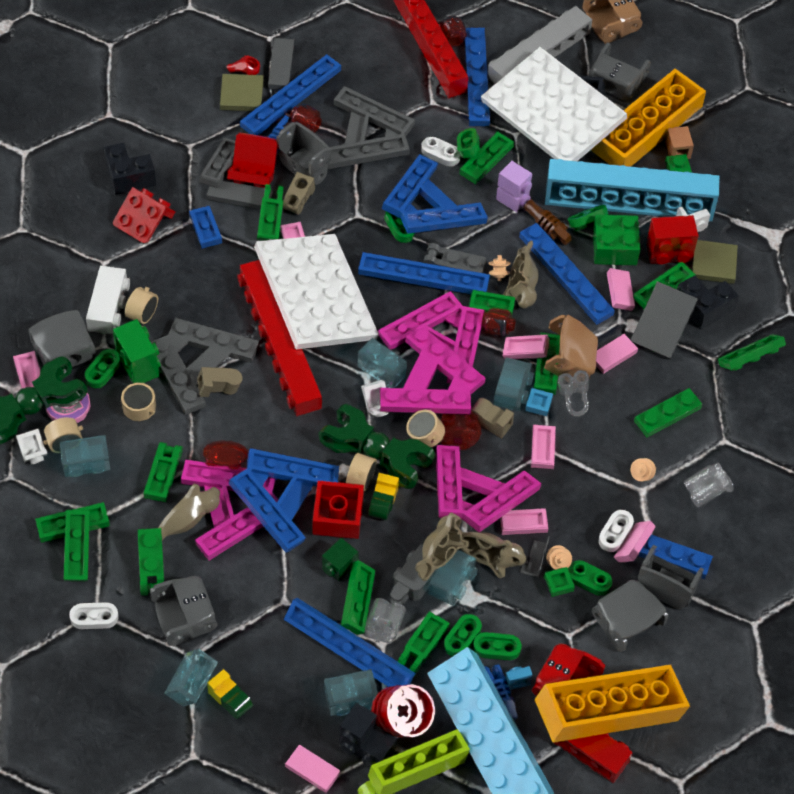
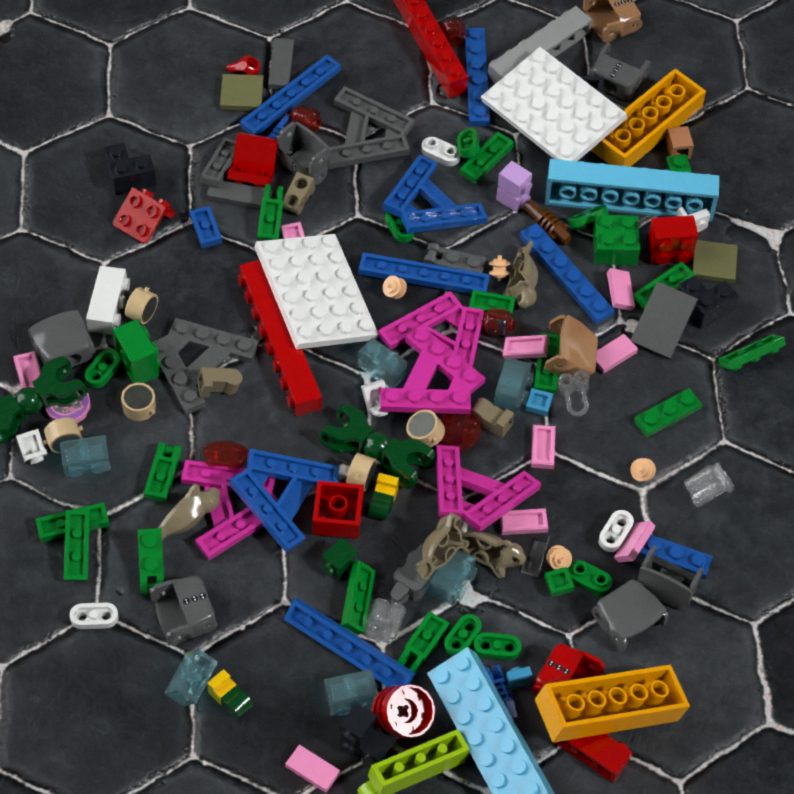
(394, 287): none -> light nougat wheel

